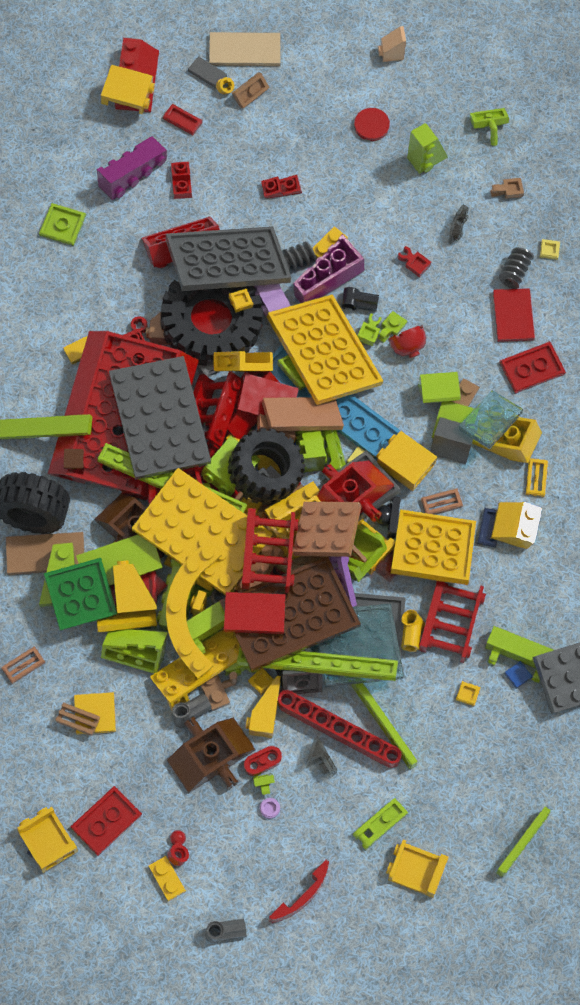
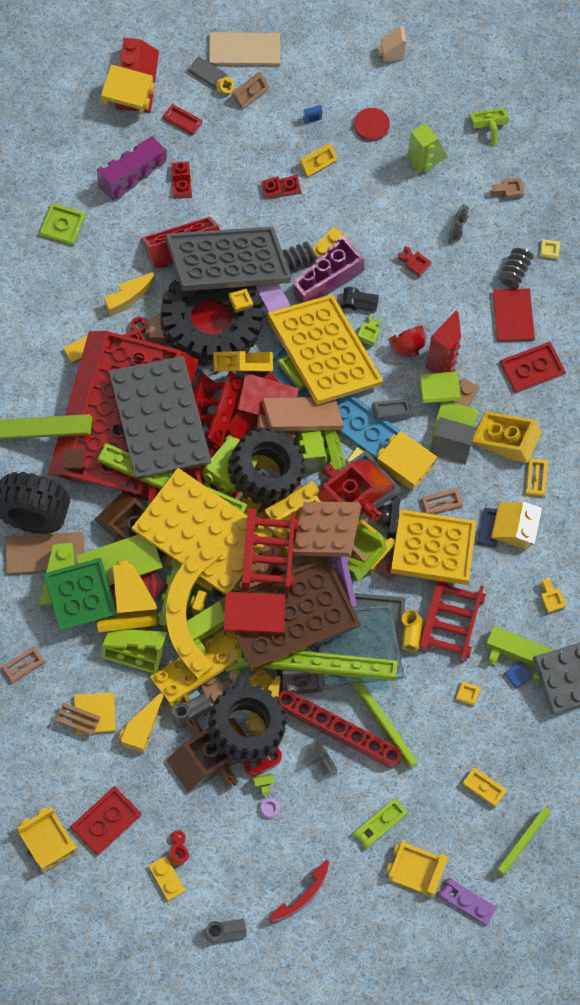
(128, 293): none -> yellow slope
(141, 726): none -> yellow slope
(249, 699): none -> black tyre
(312, 114): none -> blue tile
(318, 159): none -> yellow plate
(391, 410): none -> dark grey tile
(392, 325): lime plate -> none
(445, 346): none -> red slope
(467, 902): none -> medium lavender plate
(484, 787): none -> yellow plate
(490, 419): clear light blue plate -> none
(551, 598): none -> yellow plate

